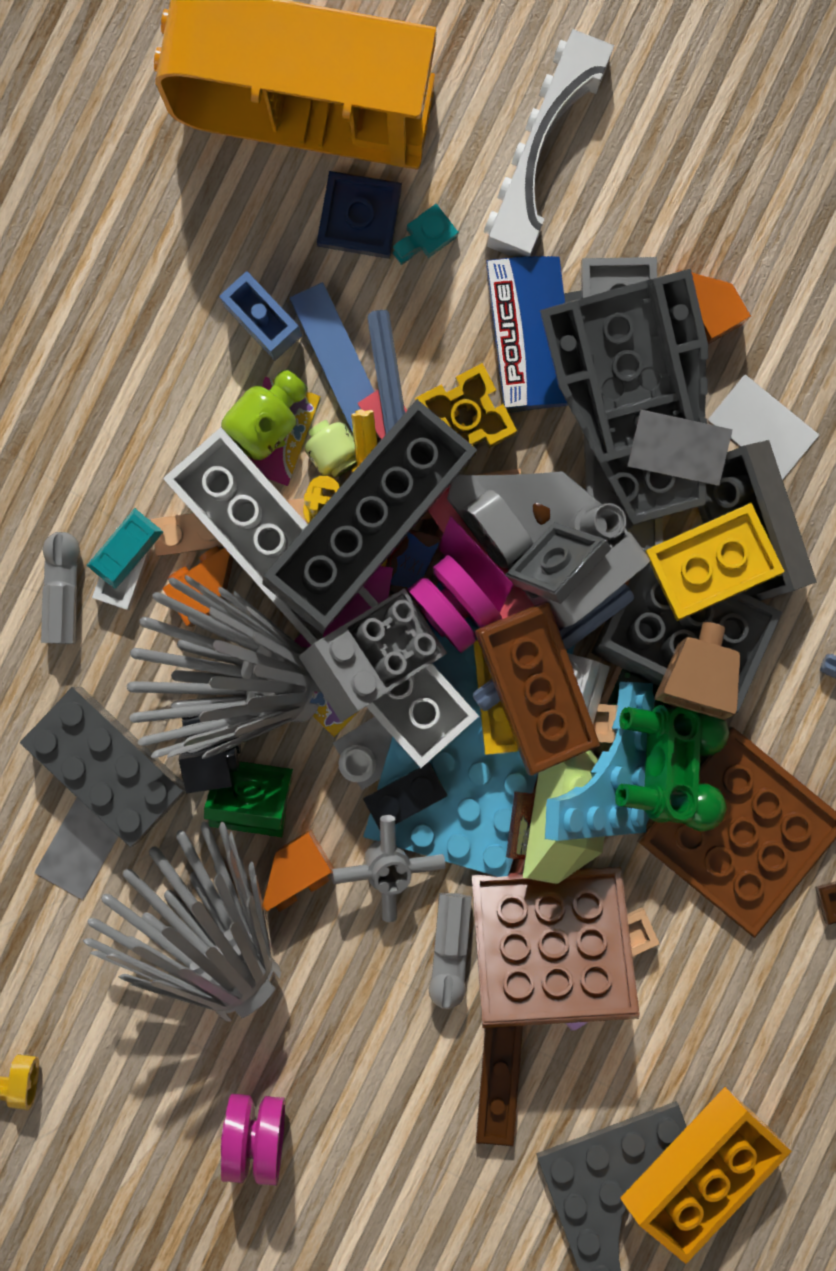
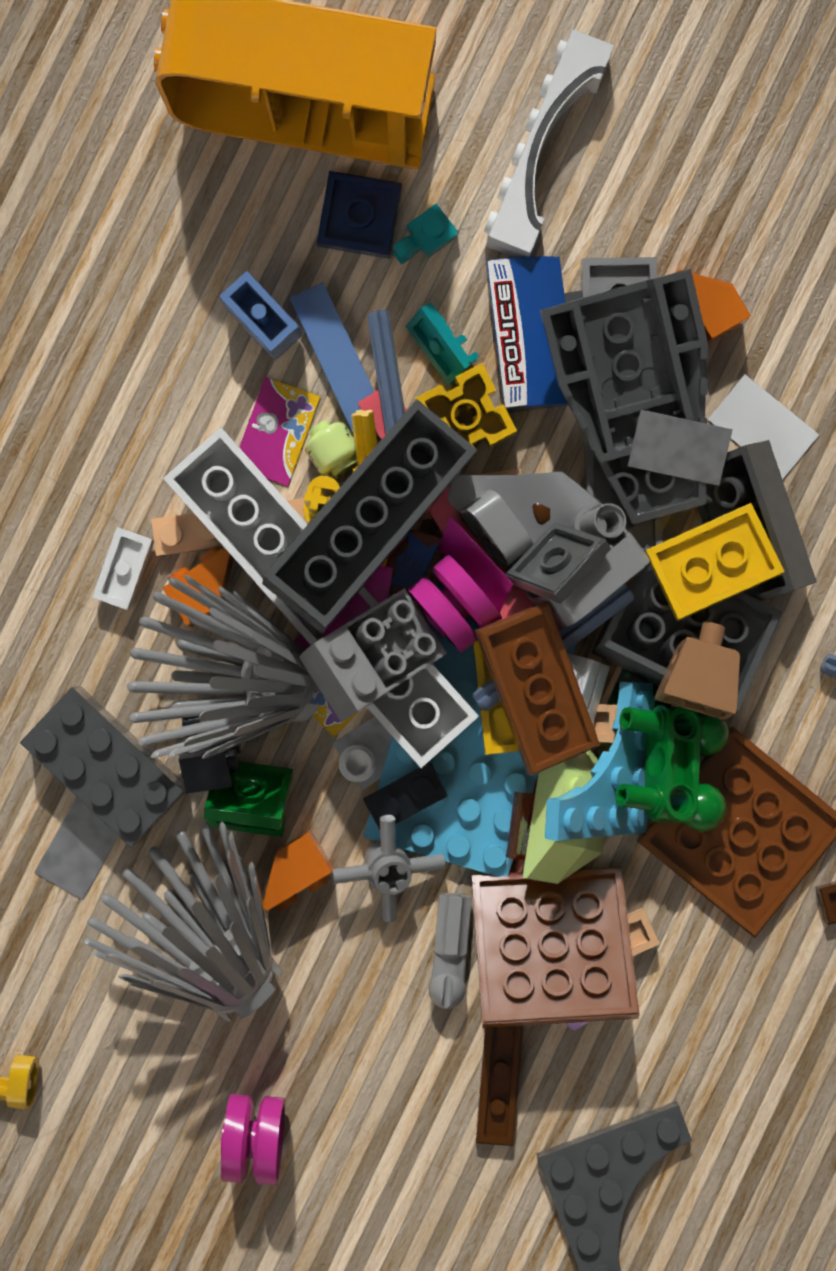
(60, 589): light grey piece -> none
(125, 548): teal tile -> none
(263, 416): lime piece -> none
(439, 344): none -> teal plate
(704, 1175): light orange brick -> none

